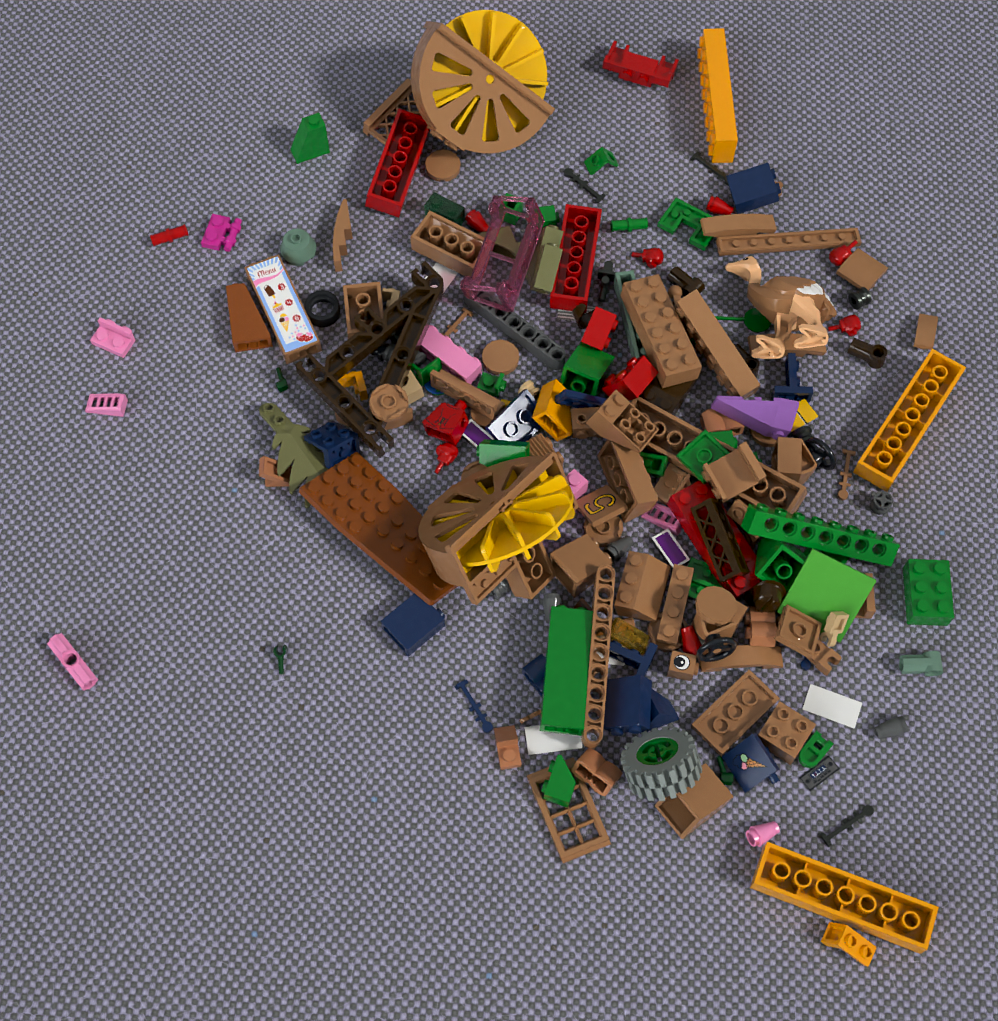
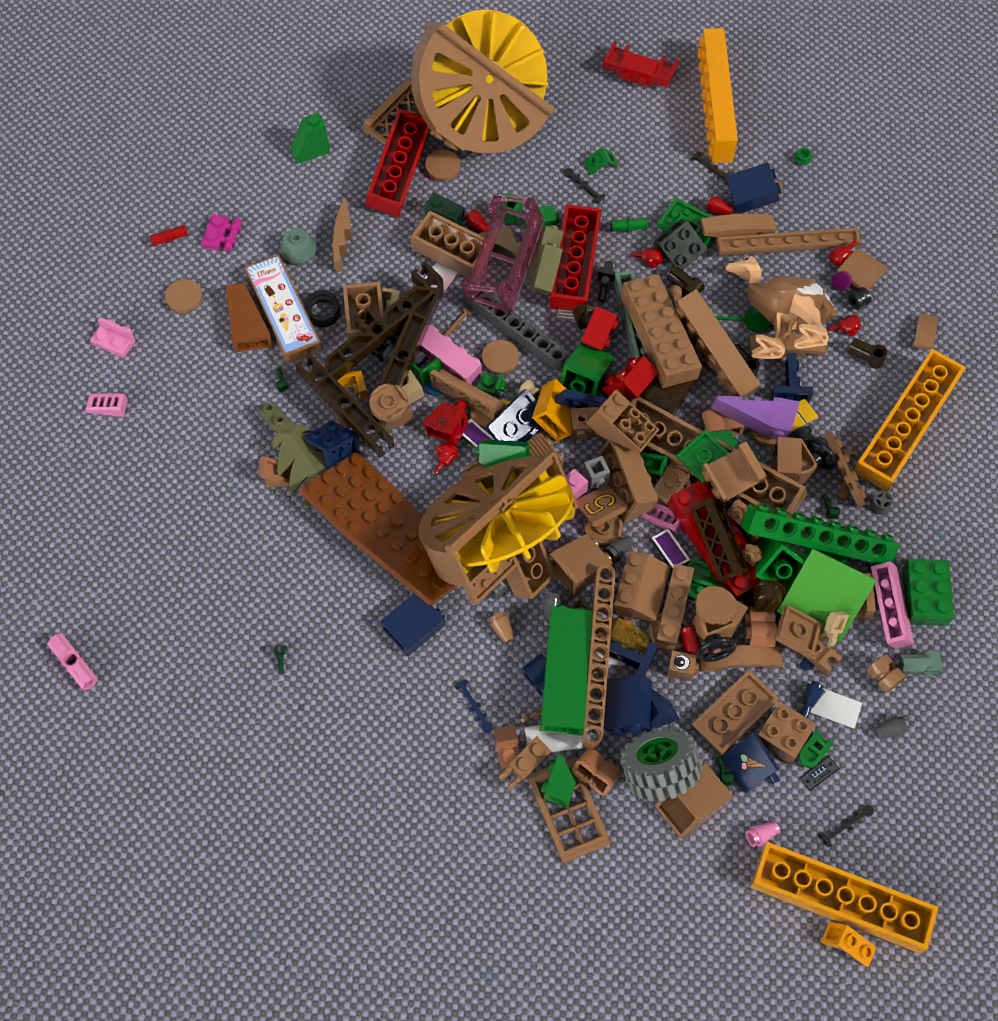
(183, 296): none -> medium nougat tile
(502, 626): none -> medium nougat cone
(526, 761): none -> medium nougat hinge
(596, 472): none -> light grey brick
(681, 244): none -> pearl dark grey bracket
(752, 554): none -> medium nougat plate
(803, 156): none -> green plate
(812, 695): none -> dark blue cone
(832, 512): none -> dark green hand
(841, 280): none -> magenta tile
(849, 476): none -> medium nougat wing
(886, 674): none -> medium nougat wheel
(892, 605): none -> bright pink brick

